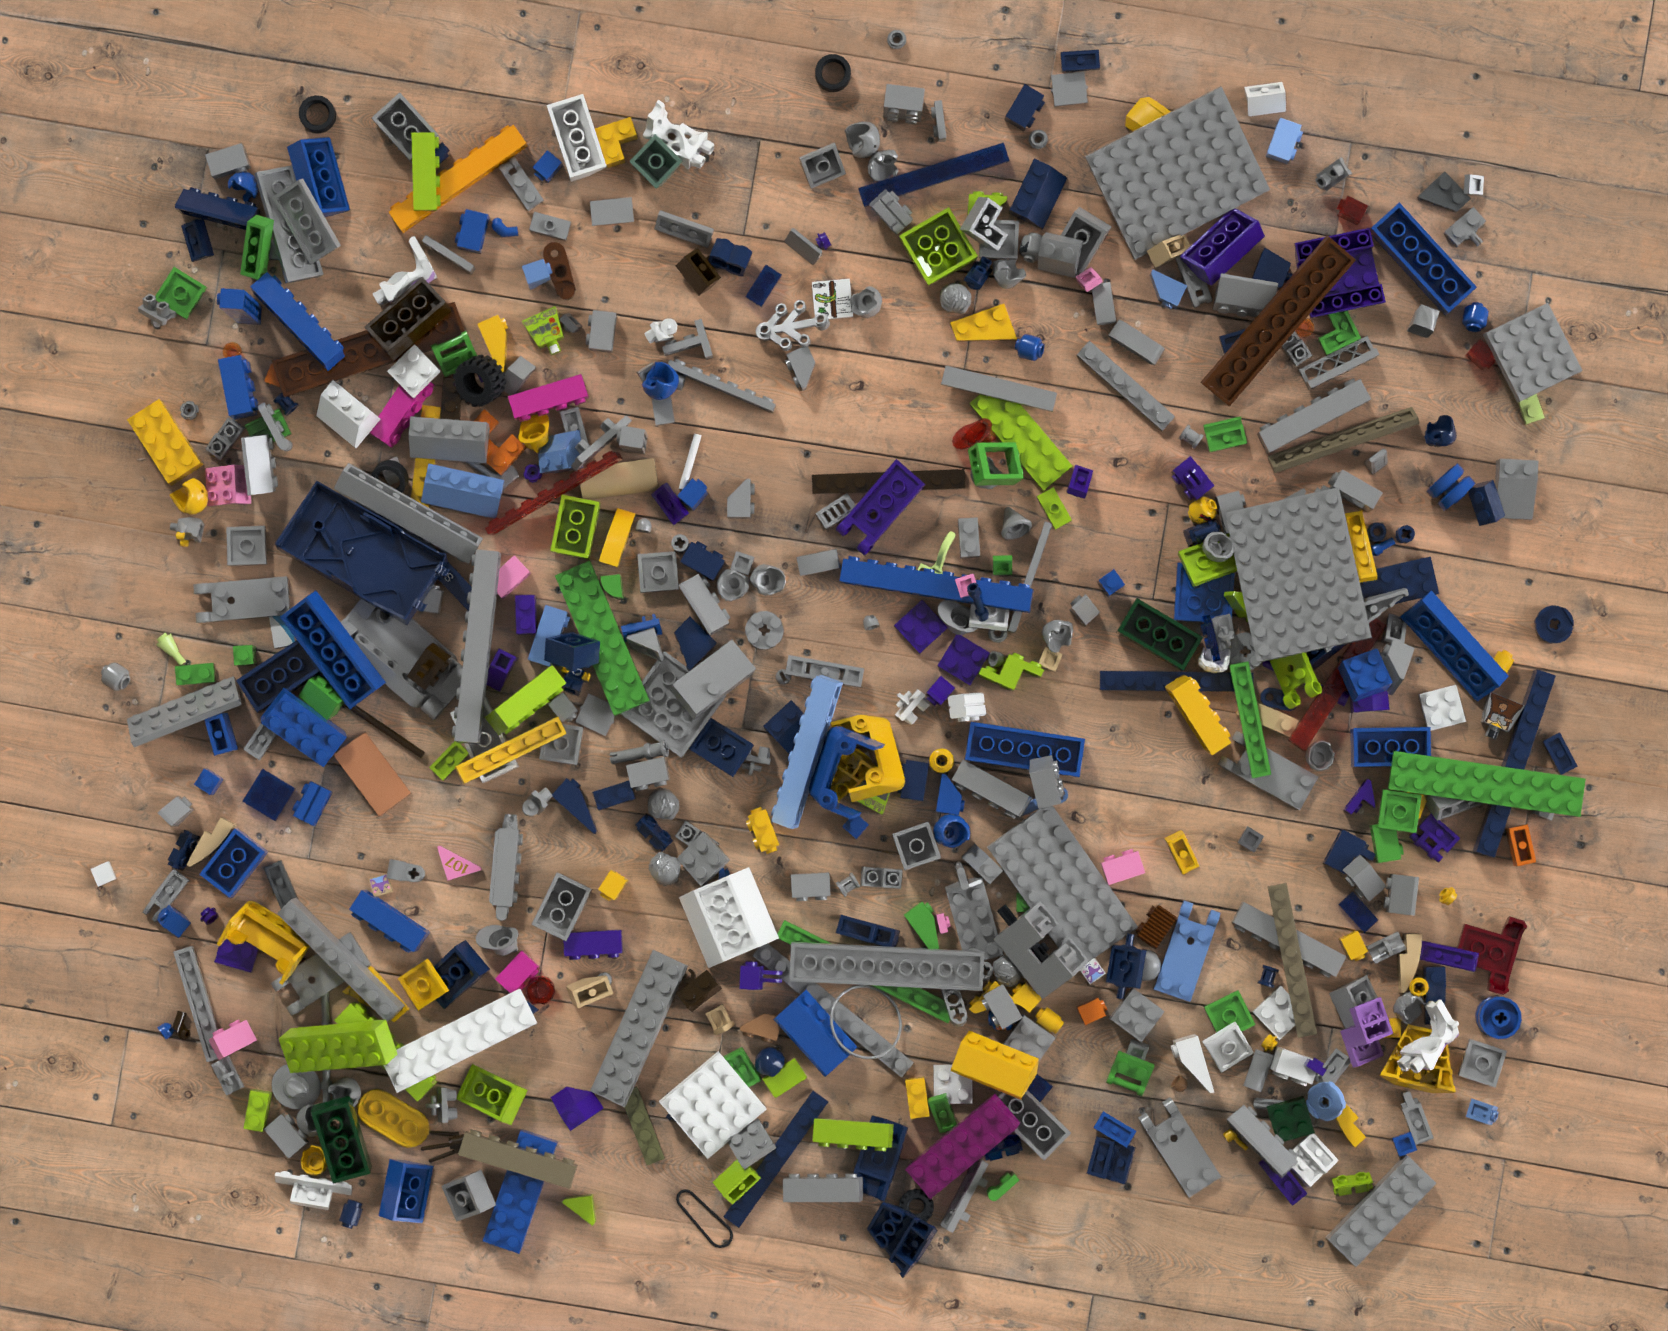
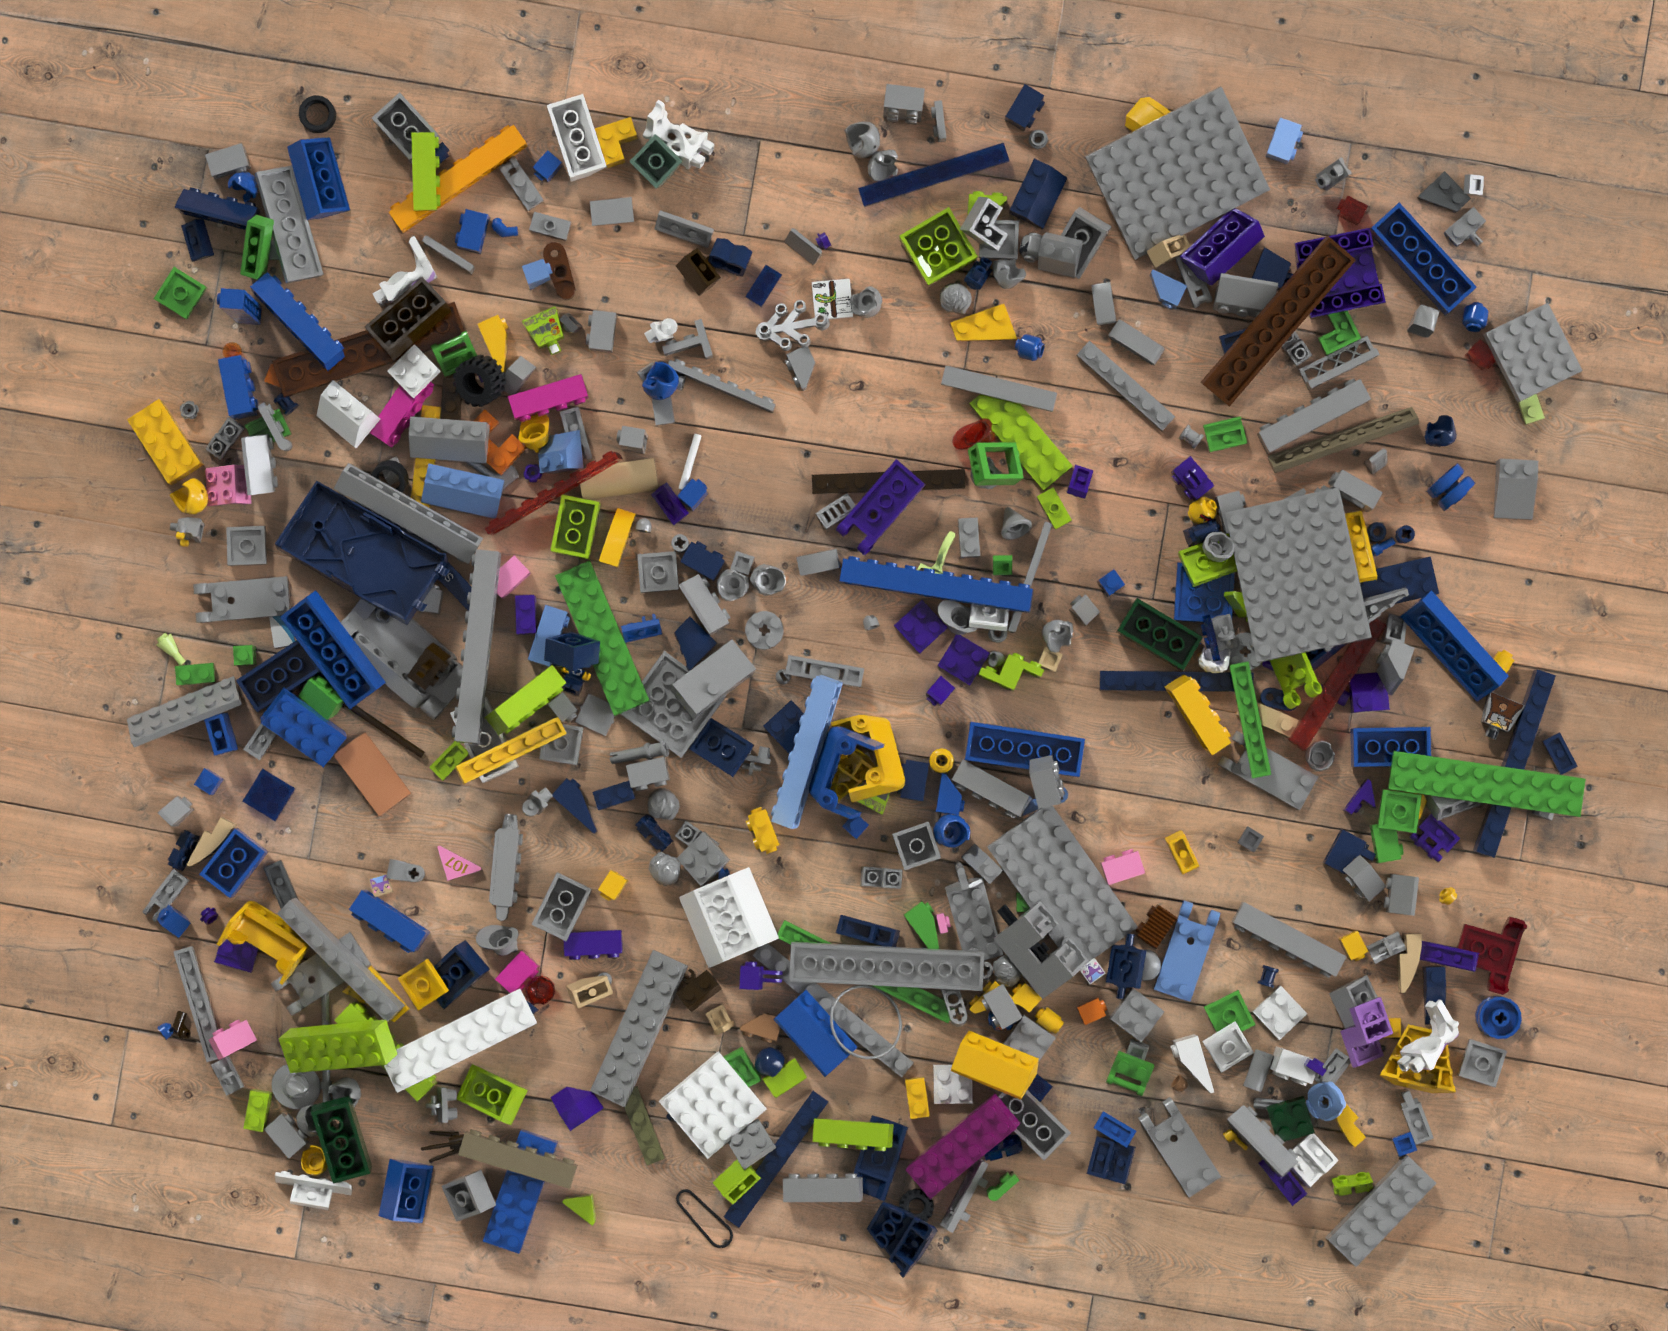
(103, 873): white tile -> none
(115, 676): light grey head -> none
(157, 311): light grey hips -> none
(306, 221): light grey plate -> none
(312, 803): blue brick -> none
(351, 1214): dark blue brick -> none
(393, 1118): yellow tile -> none
(500, 669): dark purple slope -> none
(589, 451): light grey hinge -> none
(613, 586): bright green brick -> none
(646, 643): light grey slope -> none
(739, 502): light grey slope -> none
(810, 885): light grey brick -> none
(822, 165): light grey slope -> none
(832, 87): black tyre -> none
(848, 884): light grey bush -> none
(891, 211): light grey brick -> none
(896, 33): light grey plate -> none
(911, 701): white hips -> none
(942, 1112): bright green plate -> none
(962, 584): bright pink plate -> none
(967, 706): white brick -> none
(980, 611): dark blue bar -> none
(1069, 89): light grey piece -> none
(1080, 60): dark blue plate -> none
(1088, 279): bright pink plate -> none
(1265, 99): white panel -> none
(1269, 1043): yellow plate -> none
(1292, 960): dark tan plate -> none
(1302, 333): clear orange plate -> none
(1358, 912): clear blue plate -> none
(1365, 675): blue brick -> none
(1408, 1007): light grey hair -> none
(1418, 990): yellow cone -> none
(1442, 707): white plate -> none
(1482, 1112): medium blue bracket -> none
(1486, 503): dark blue brick -> none
(1520, 845): orange brick -> none
(1564, 627): dark blue plate -> none

